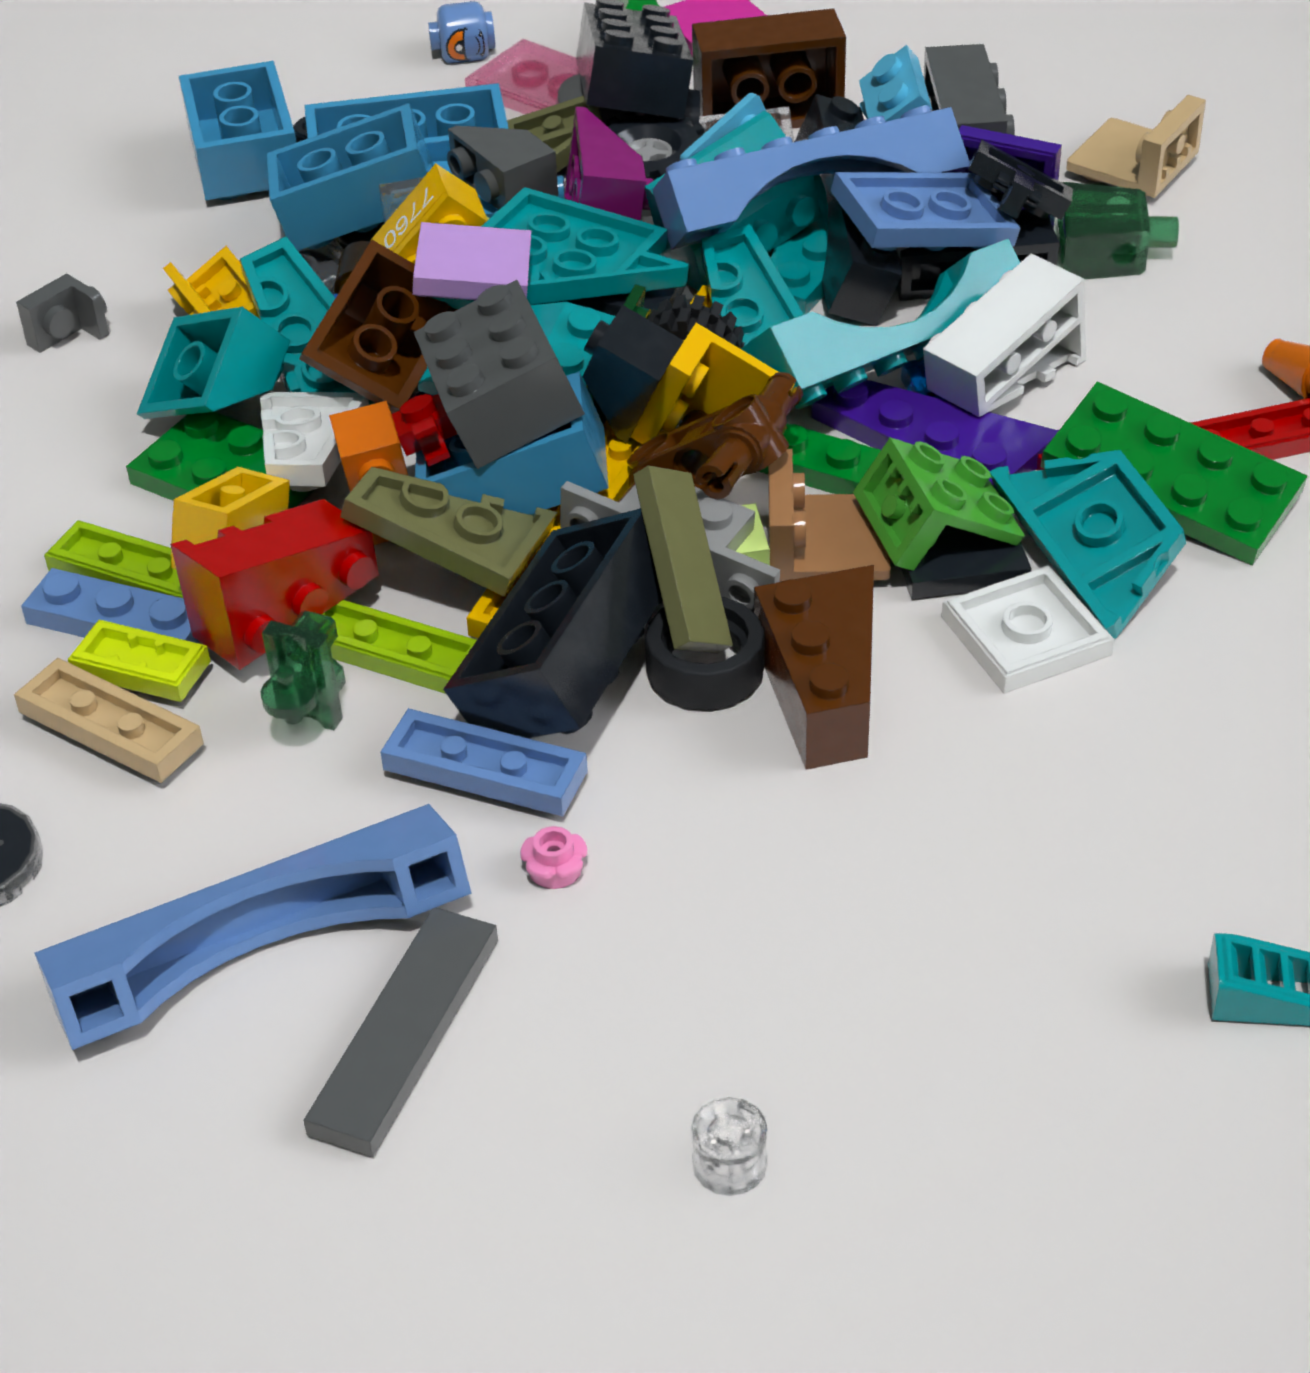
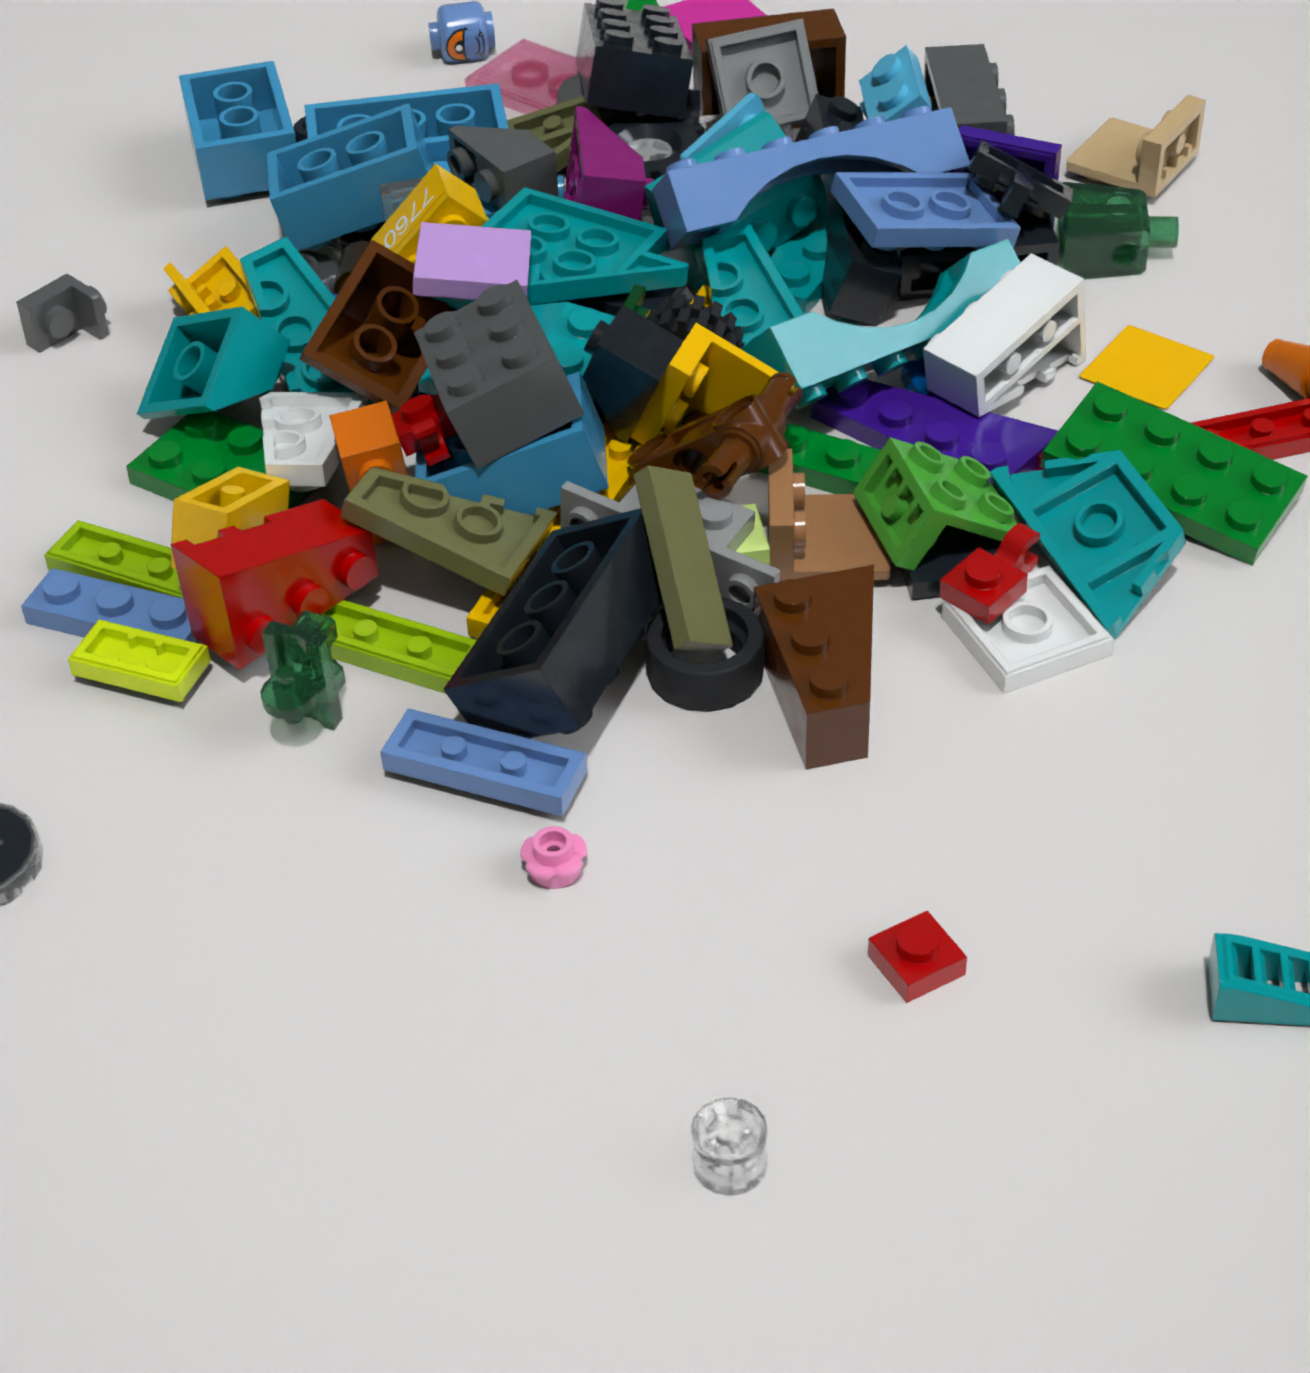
(109, 719): tan plate -> none
(136, 964): medium blue arch -> none
(401, 1032): dark grey tile -> none
(769, 63): none -> light grey tile
(917, 956): none -> red plate
(991, 583): none -> red plate
(1147, 366): none -> yellow sticker

